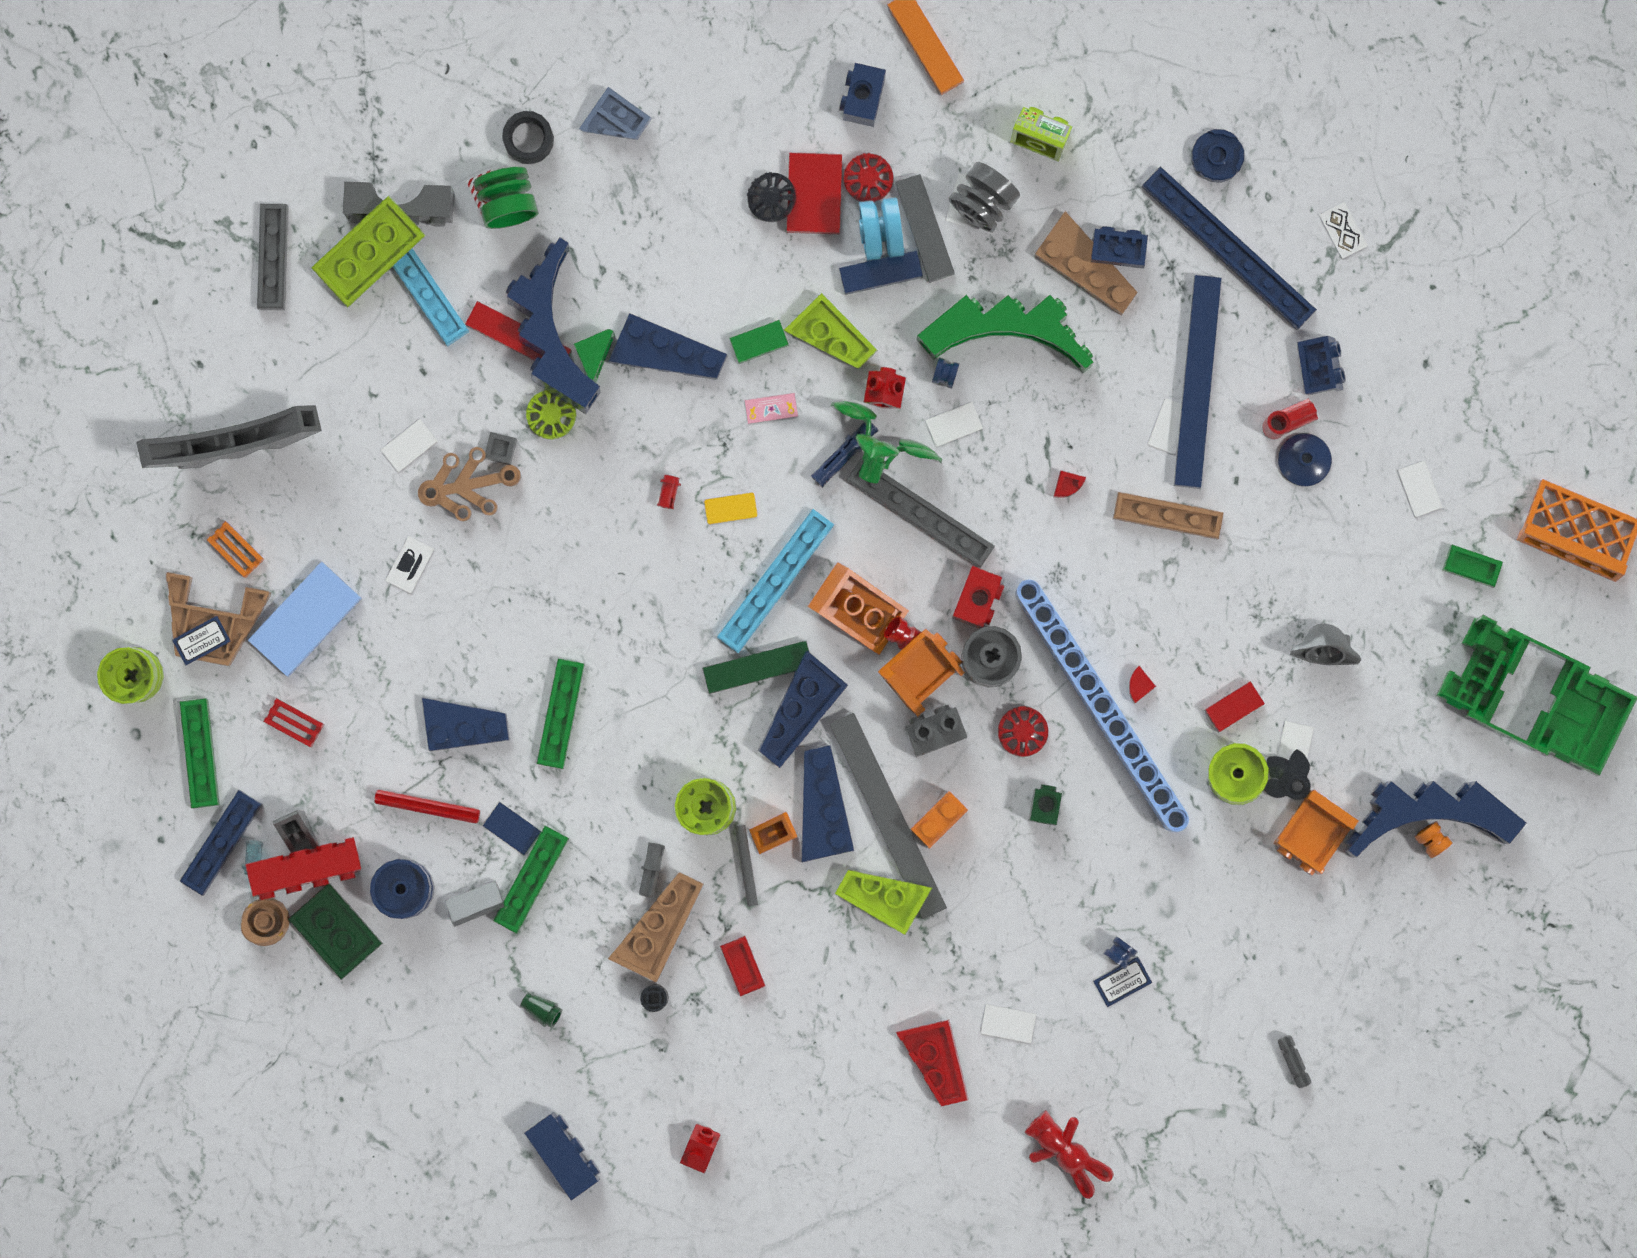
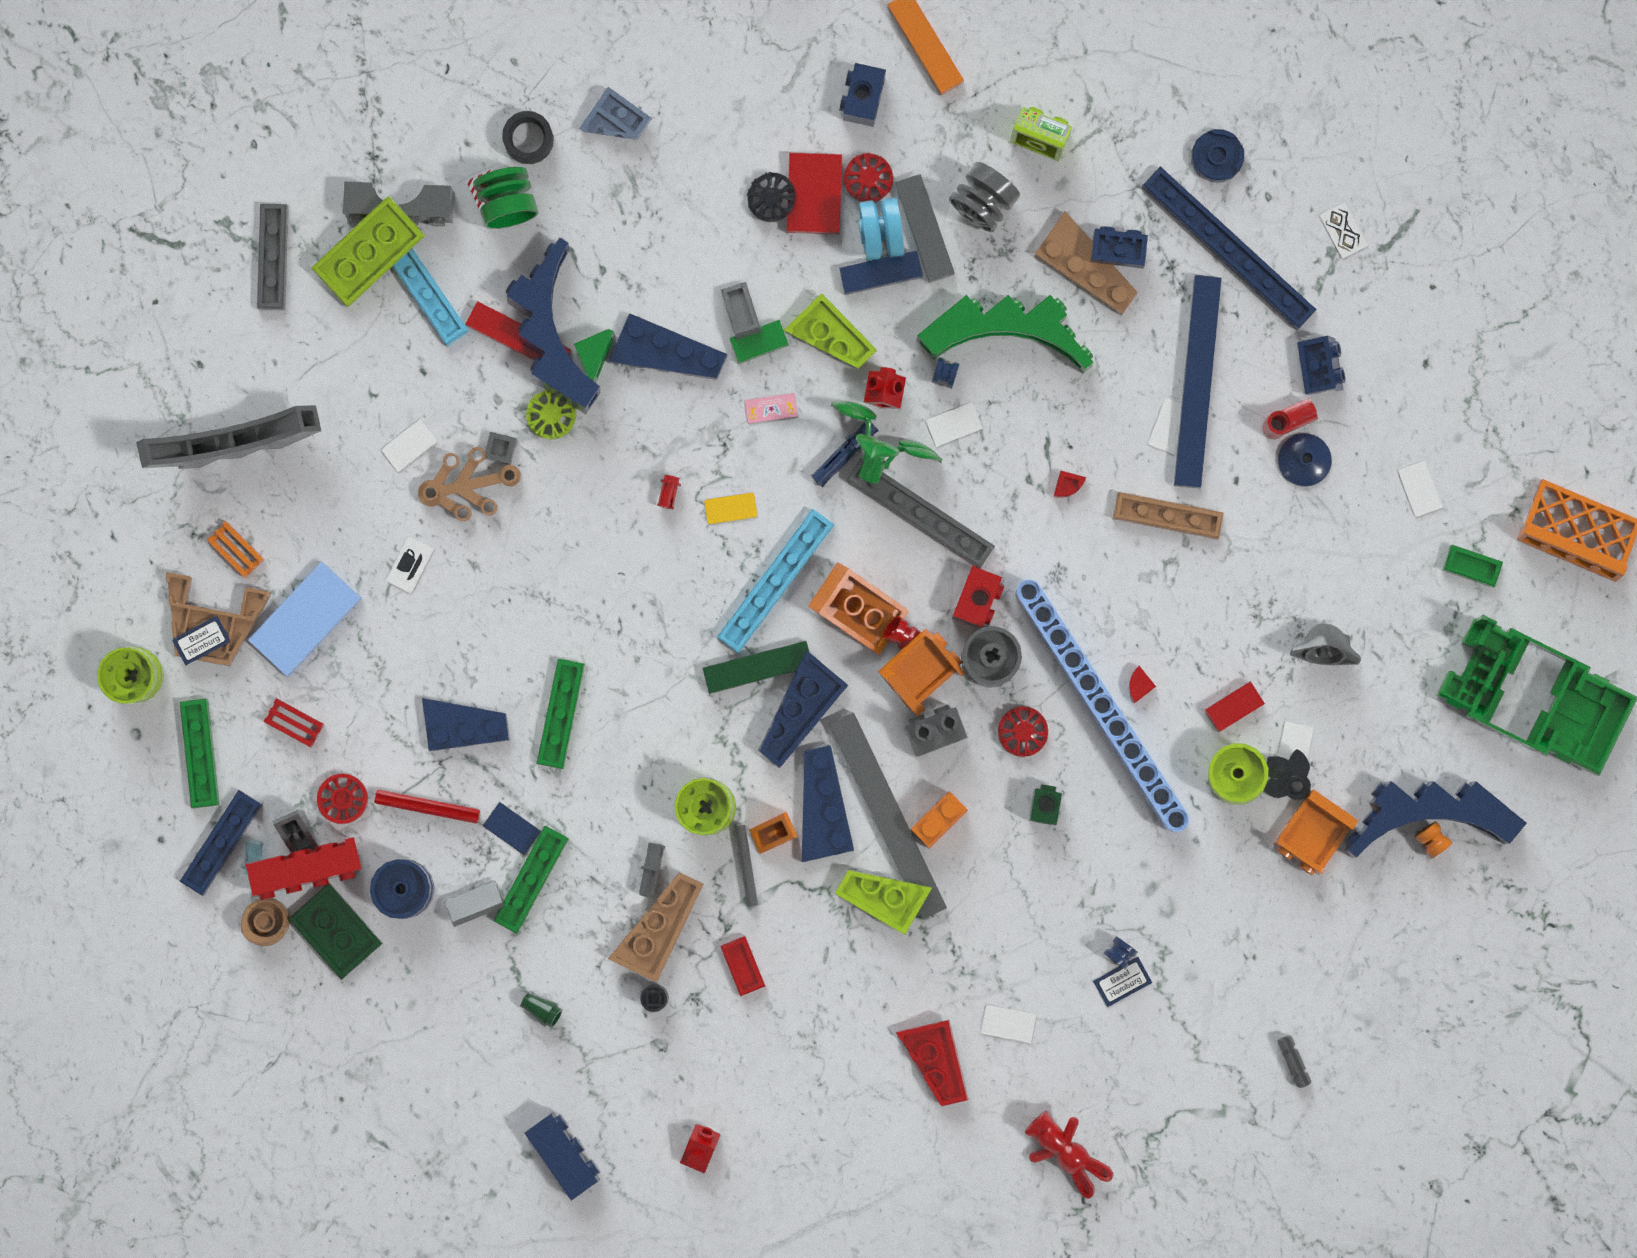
(342, 798): none -> red wheel
(741, 310): none -> dark grey tile

